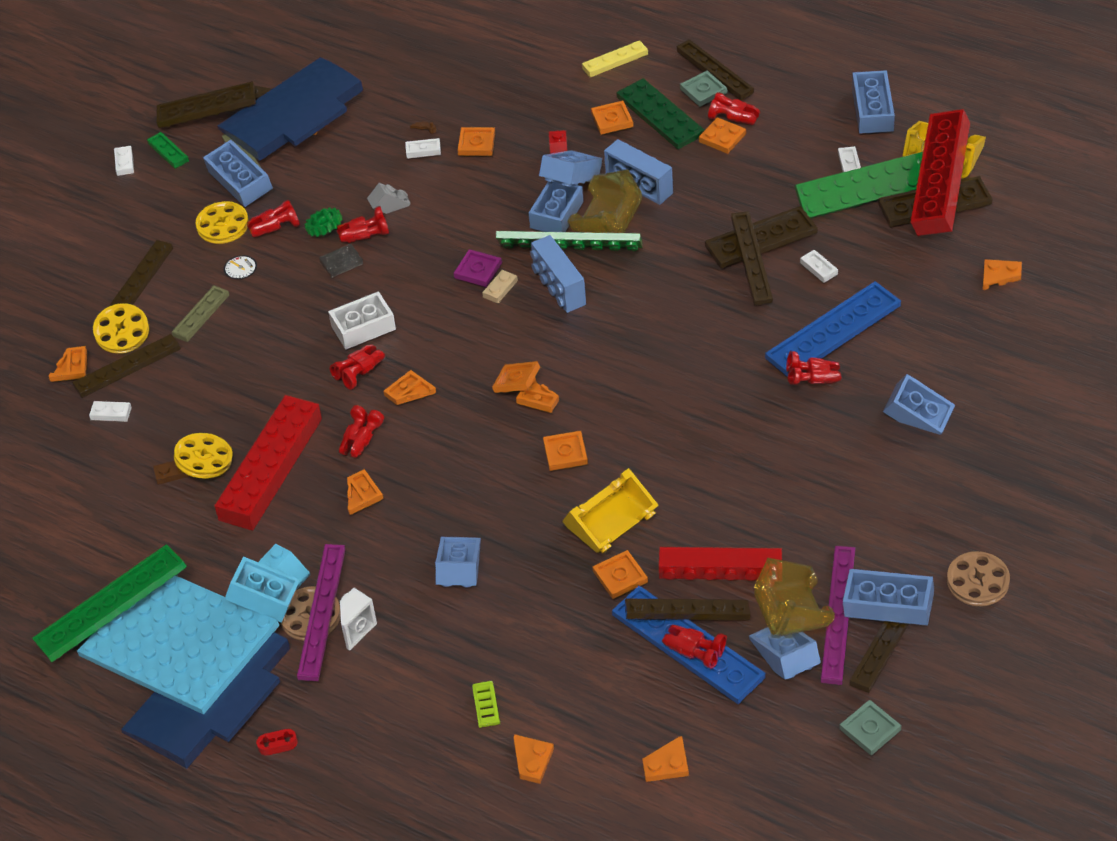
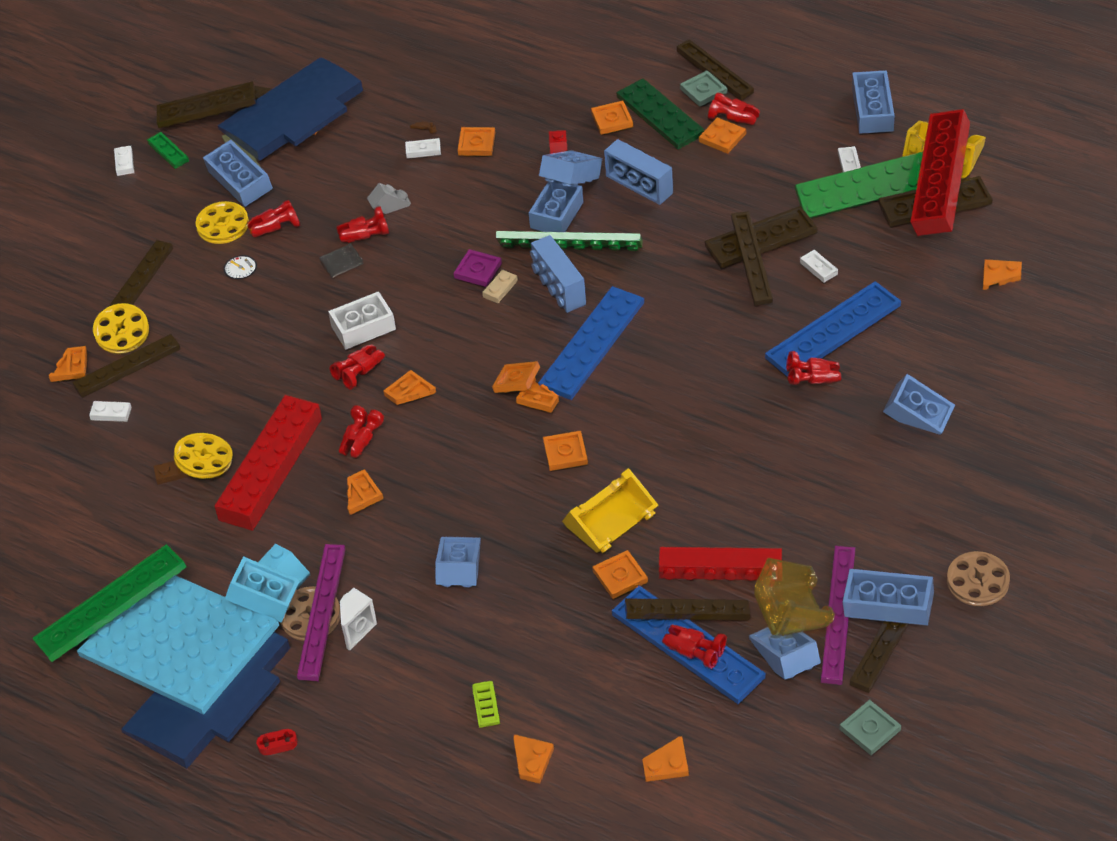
(200, 313): olive tile -> none
(323, 221): green gear -> none
(591, 342): none -> blue plate
(613, 204): clear yellow windscreen -> none
(614, 58): light yellow plate -> none

